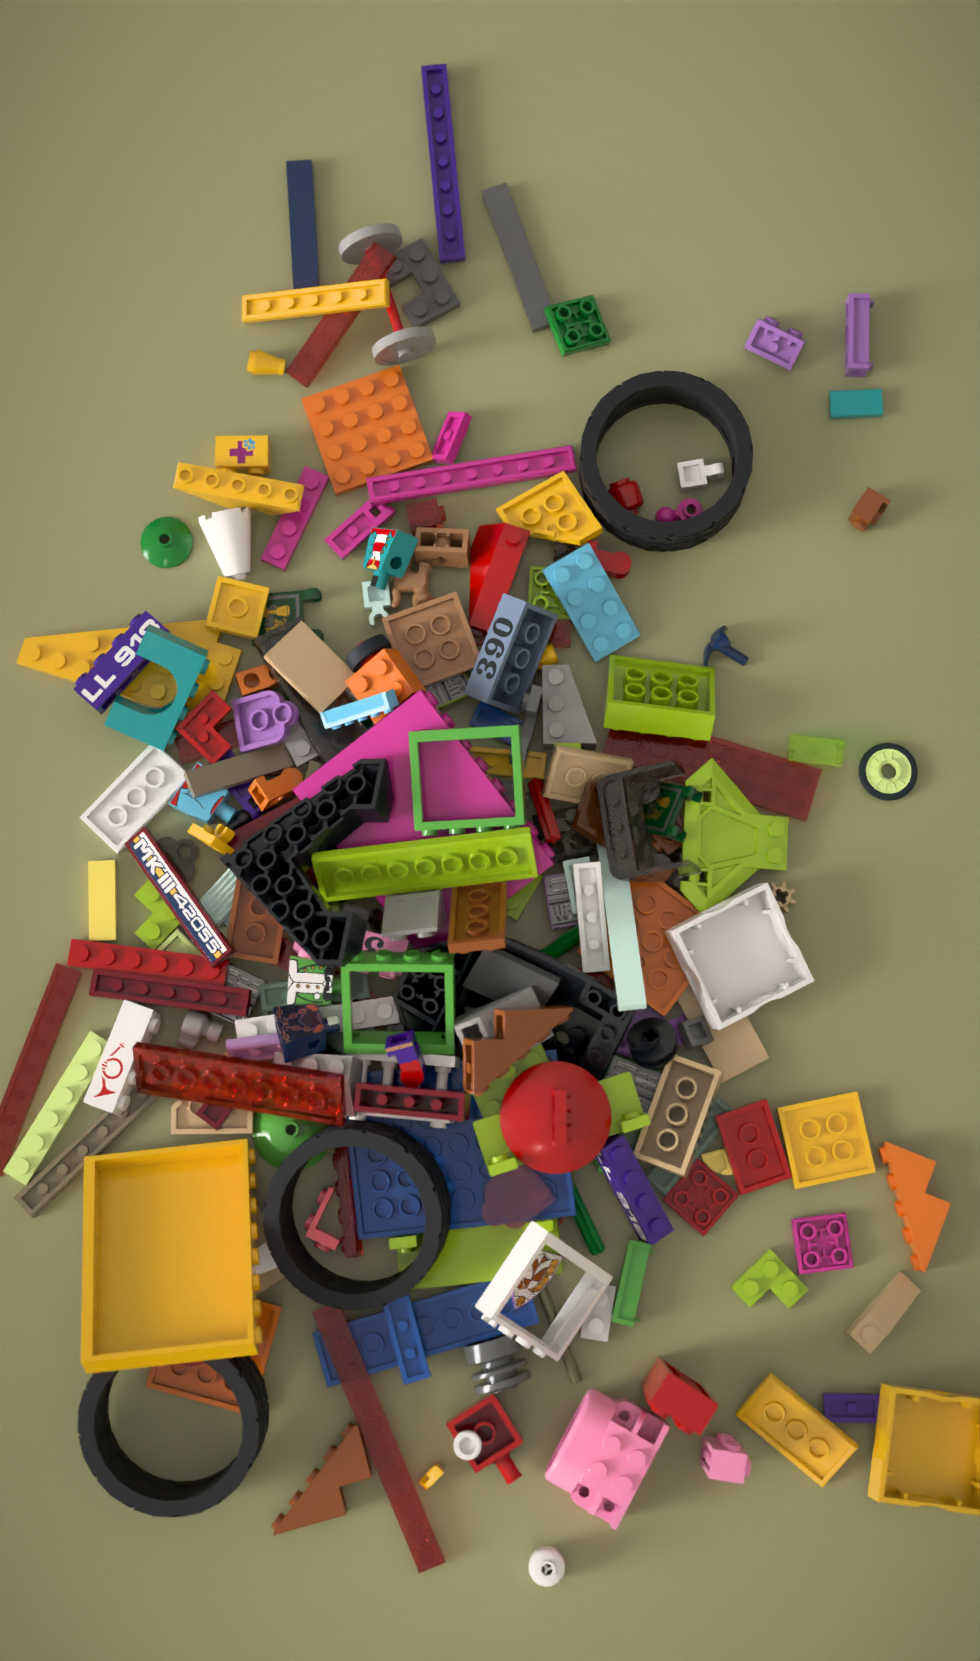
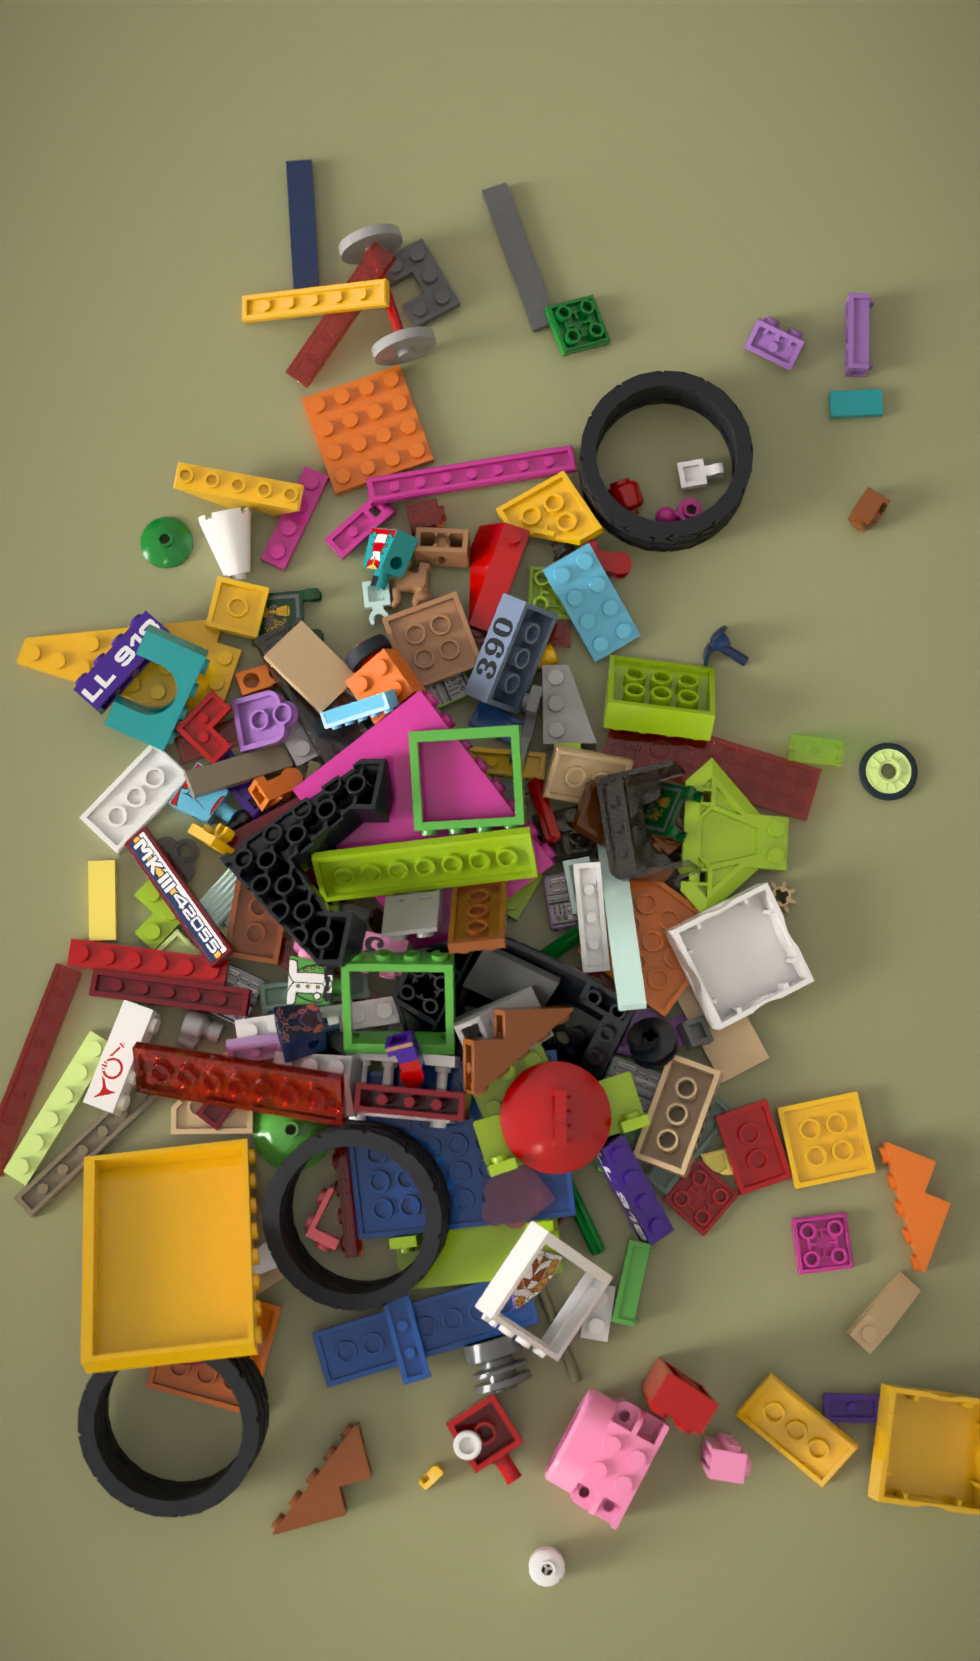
(243, 454): yellow brick -> none
(263, 363): yellow cone -> none
(379, 1438): clear red plate -> none
(443, 163): dark purple plate -> none
(451, 437): dark pink plate -> none
(768, 1274): lime plate -> none

